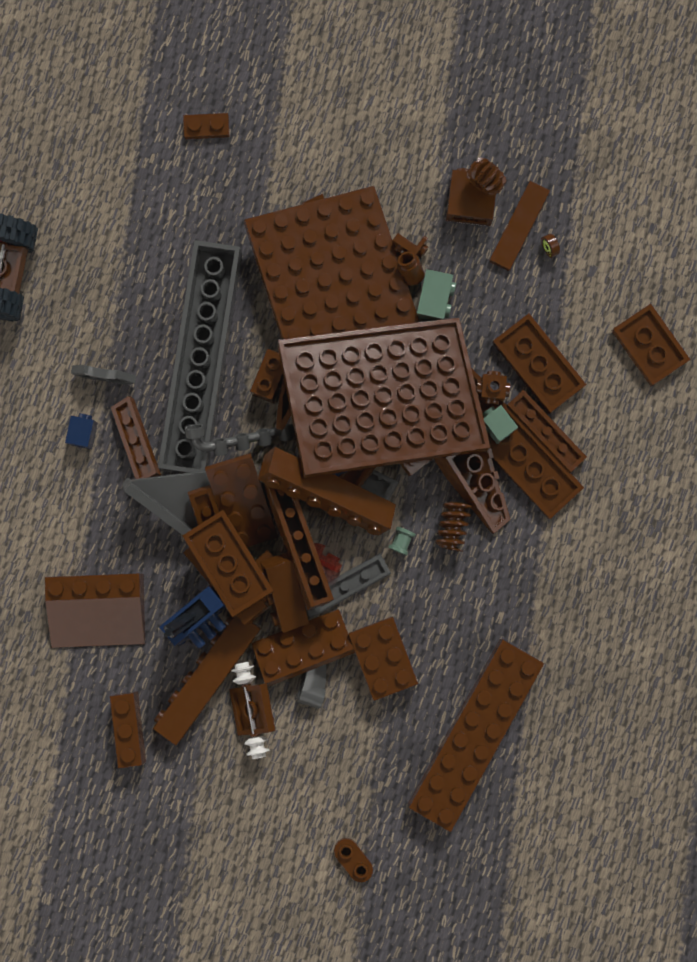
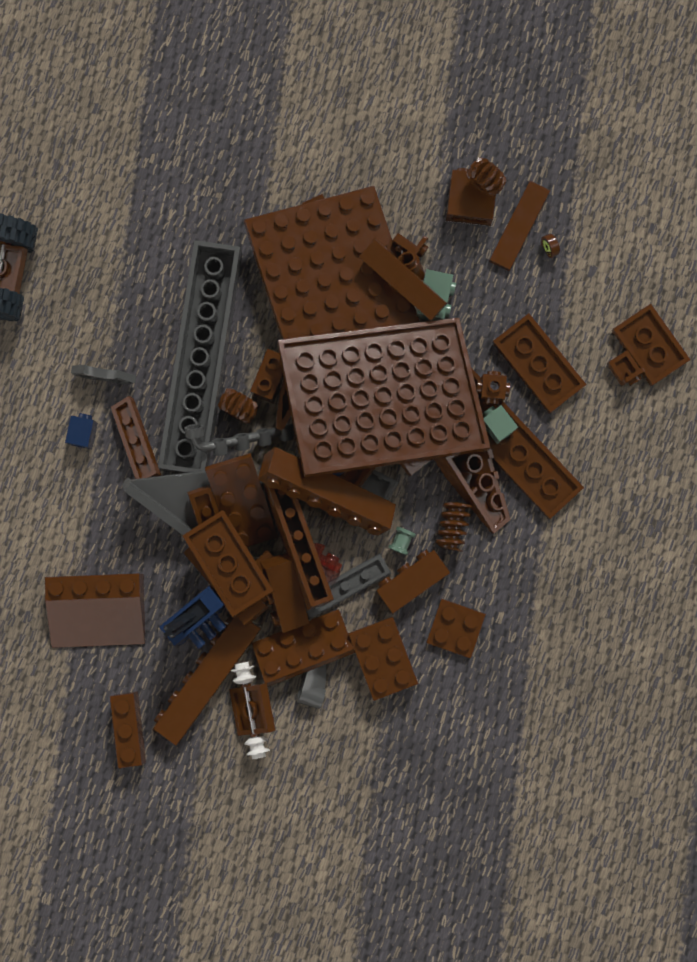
(206, 126): reddish brown plate -> none
(238, 406): none -> reddish brown gear
(353, 860): reddish brown plate -> none
(403, 279): none -> reddish brown slope
(412, 580): none -> reddish brown brick
(455, 628): none -> reddish brown plate
(475, 735): reddish brown brick -> none
(546, 431): reddish brown plate -> none
(625, 369): none -> reddish brown bracket

